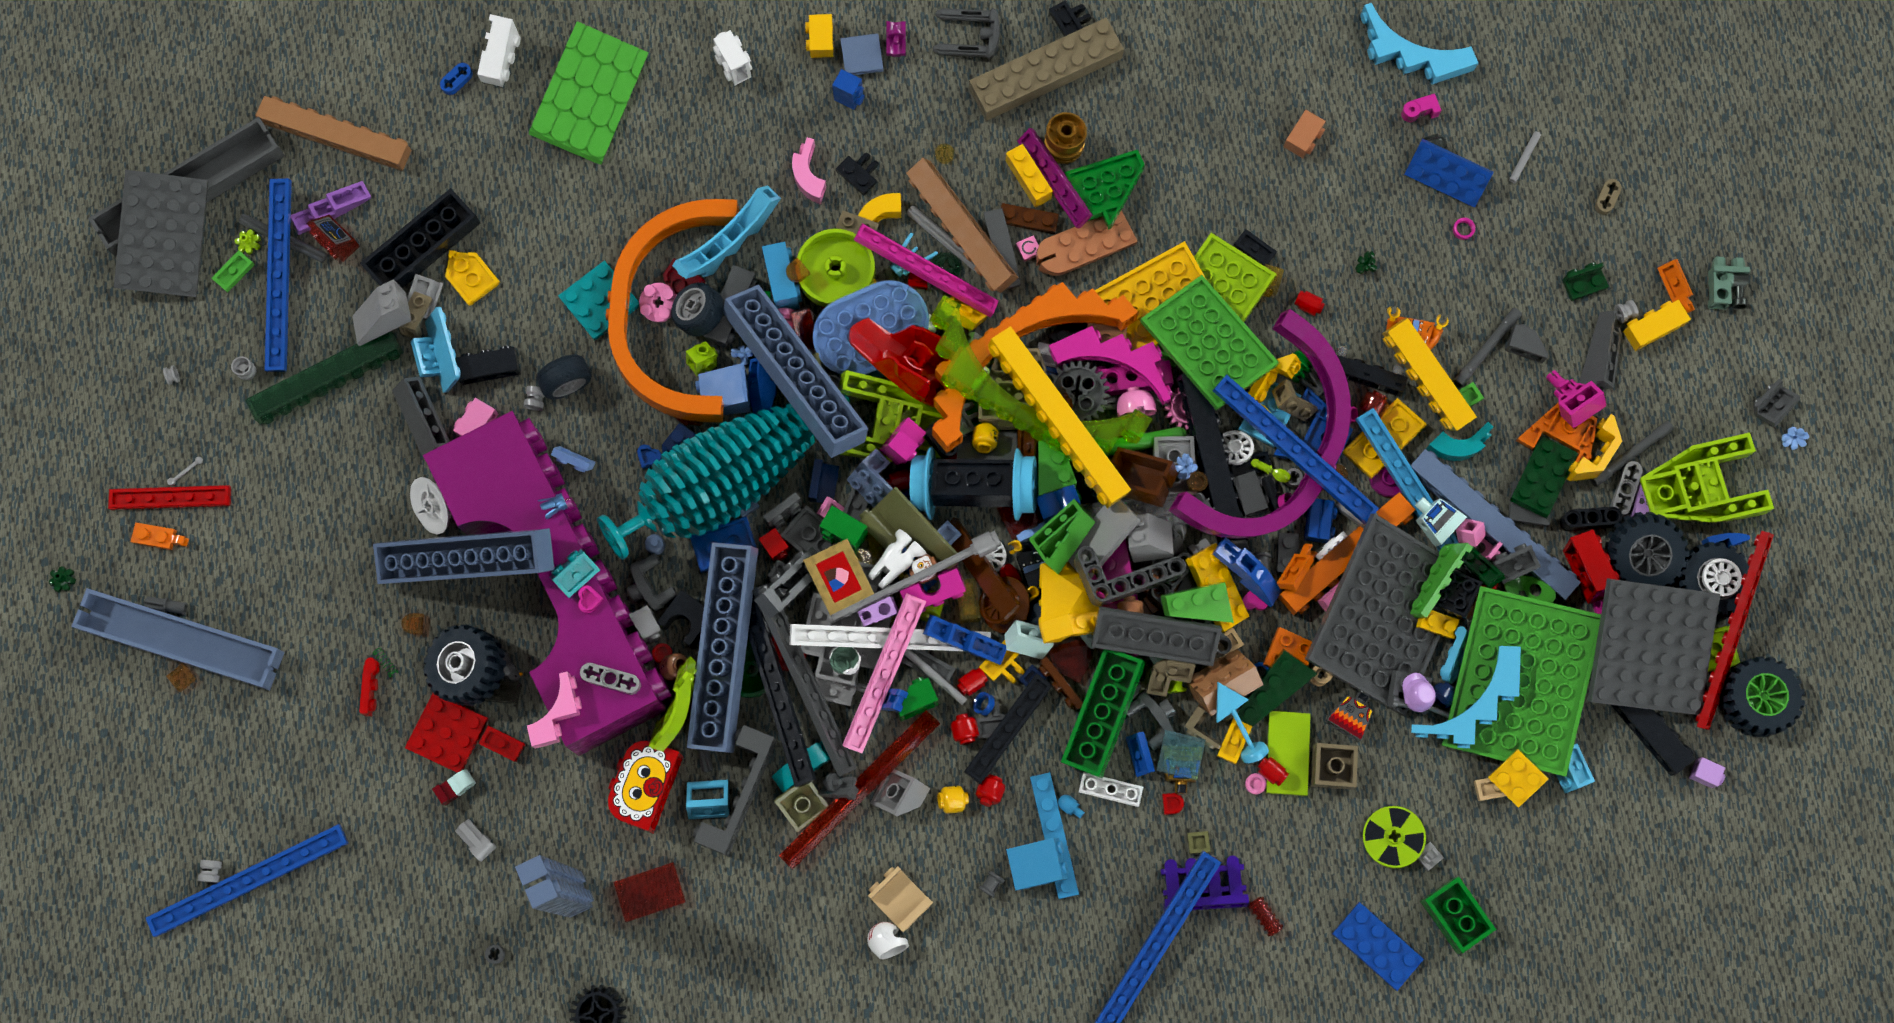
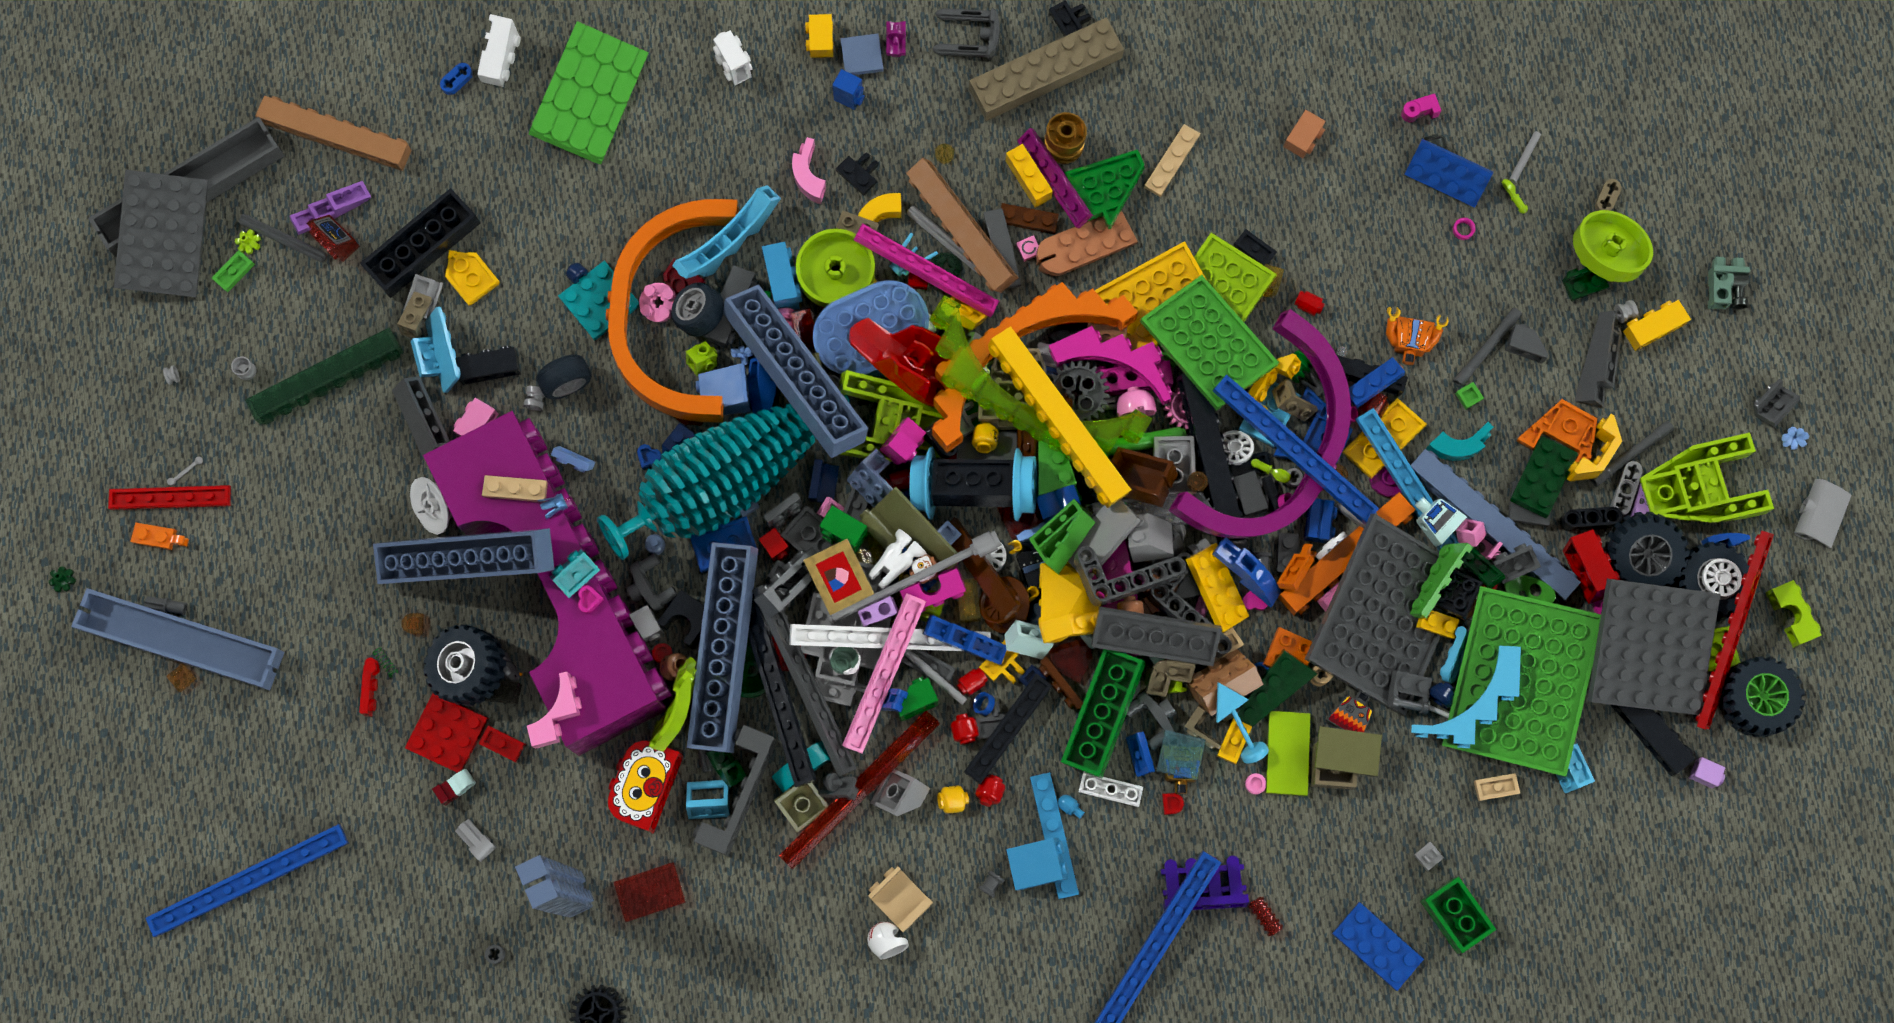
(209, 876): light grey wheel -> none
(278, 275): blue plate -> none
(381, 312): light grey slope -> none
(514, 488): none -> tan plate
(576, 272): none -> dark blue piece
(594, 679): light grey beam -> none
(726, 767): none -> dark green slope
(797, 271): clear orange tile -> none
(1010, 571): red tile -> none
(1172, 160): none -> tan plate
(1185, 466): light blue plant -> none
(1198, 842): olive tile -> none
(1202, 603): bright green wedge -> none
(1272, 771): red brick -> none
(1348, 751): none -> olive tile
(1366, 263): dark green plant -> none
(1375, 382): none -> blue plate
(1386, 851): lime piece -> none
(1410, 57): medium azure arch -> none
(1418, 692): lavender hat -> none
(1429, 375): yellow brick -> none
(1511, 189): none -> lime piece
(1518, 778): yellow plate -> none
(1576, 400): dark pink brick -> none
(1612, 246): none -> lime piece
(1676, 284): orange plate -> none
(1790, 597): none -> lime arch
(1822, 512): none -> light grey panel

